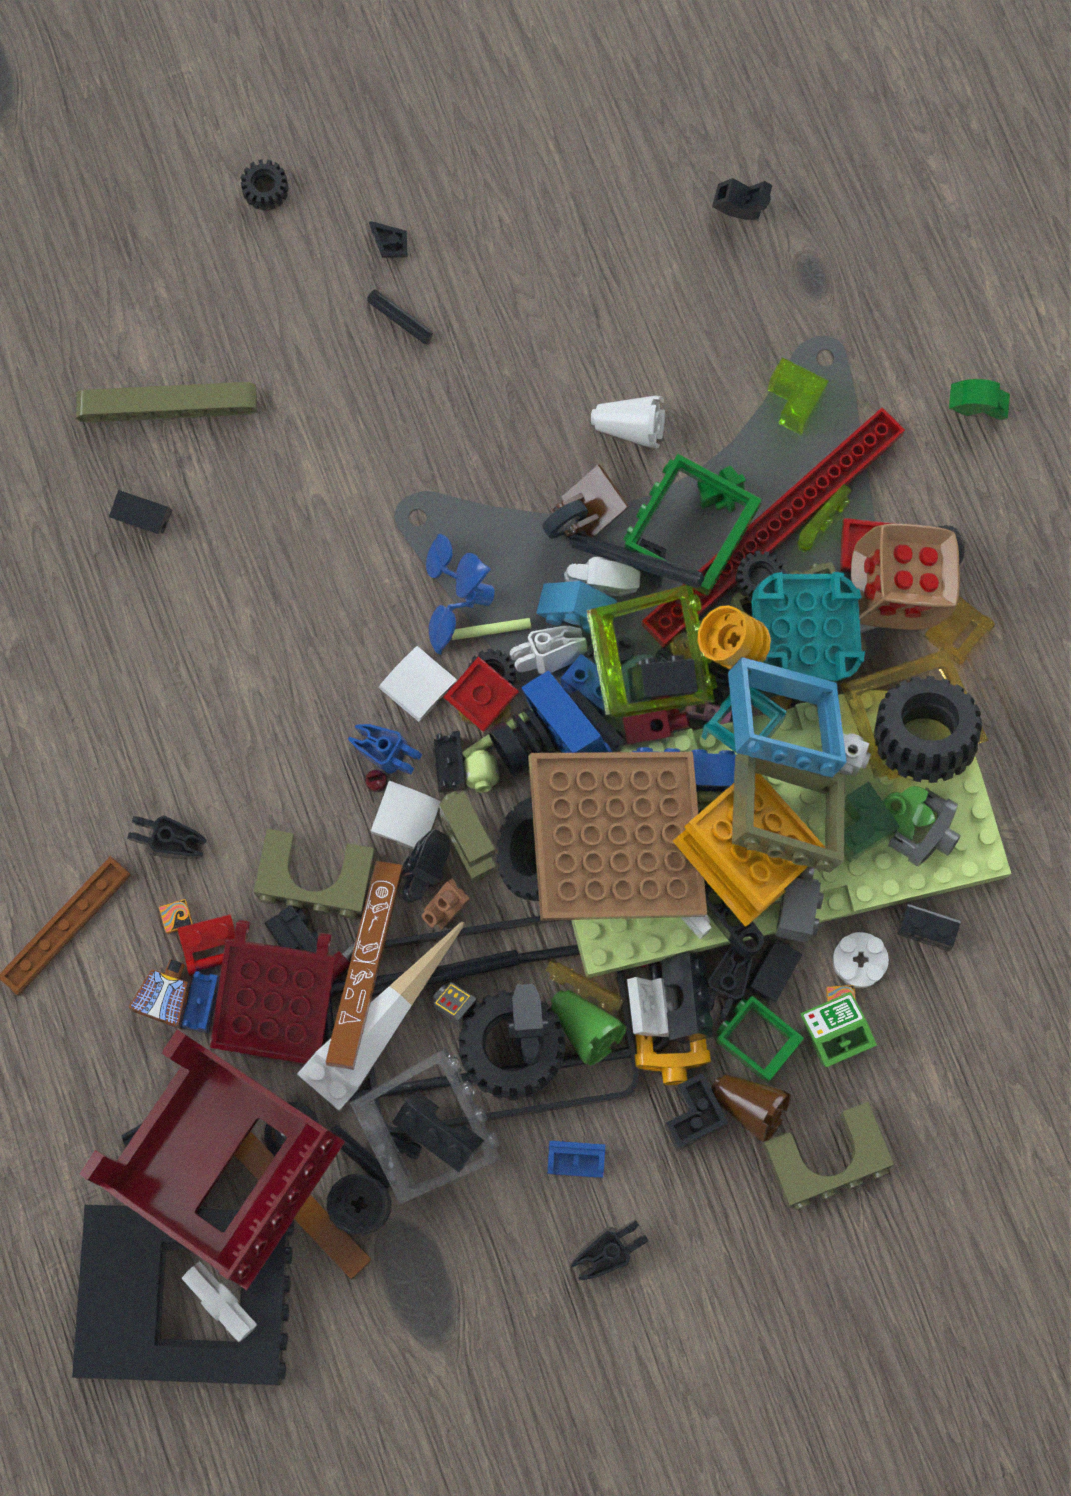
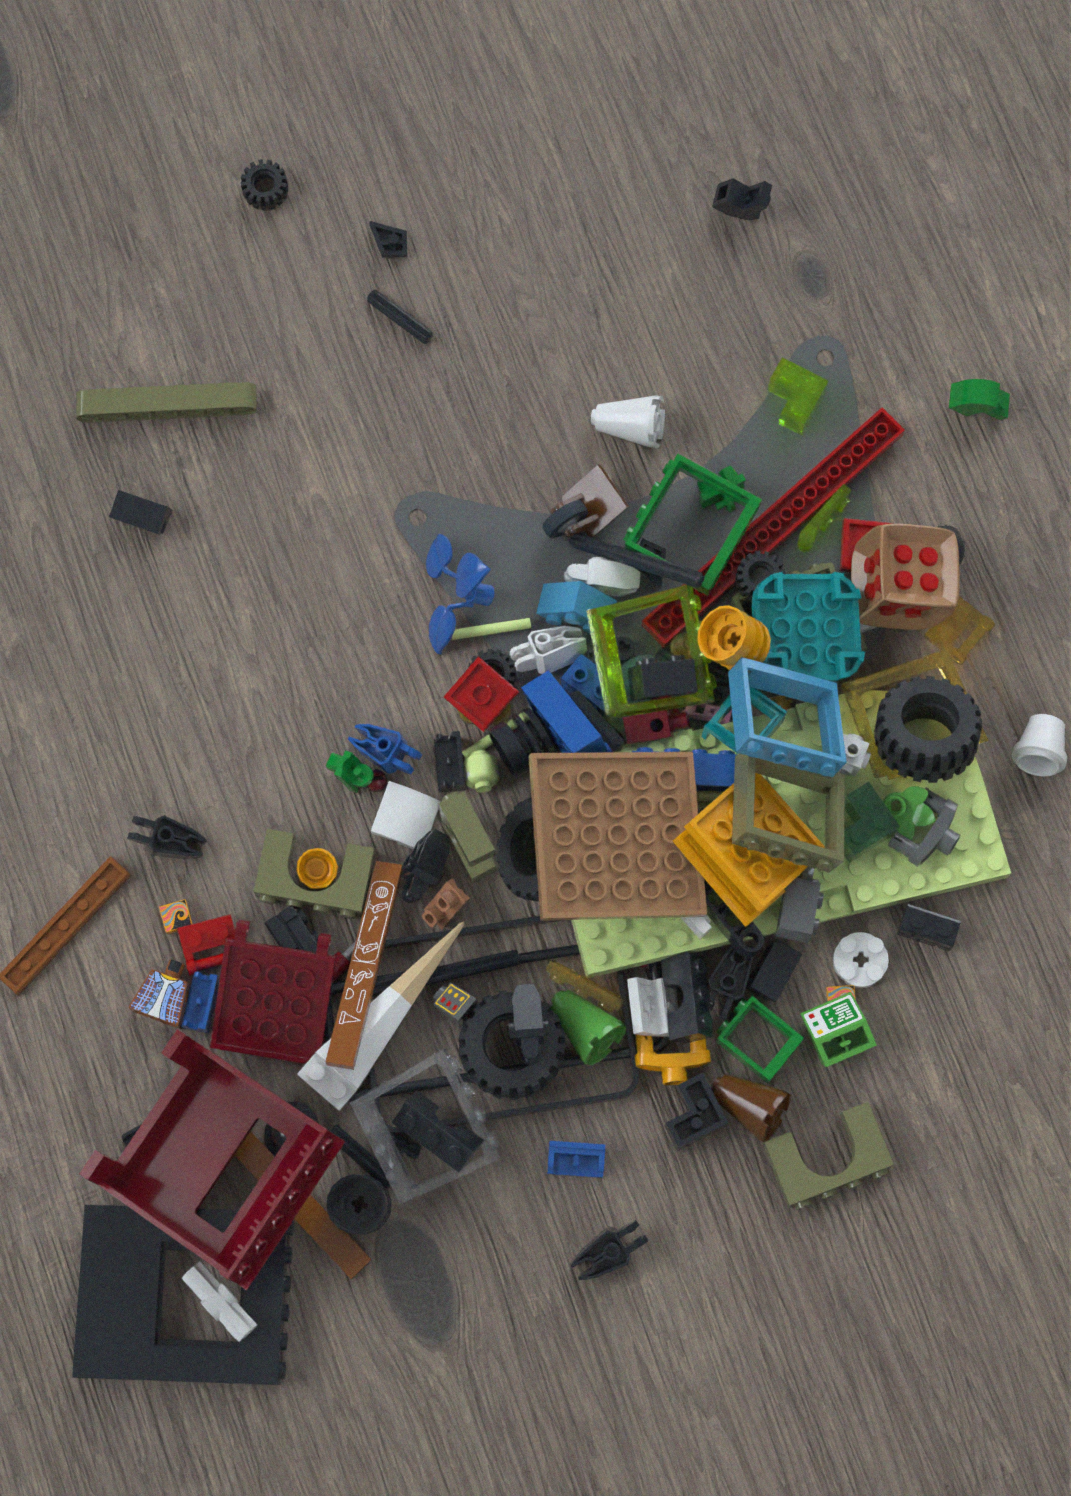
(317, 868): none -> light orange hair
(350, 770): none -> green hips
(417, 683): white slope -> none
(1041, 746): none -> white piece

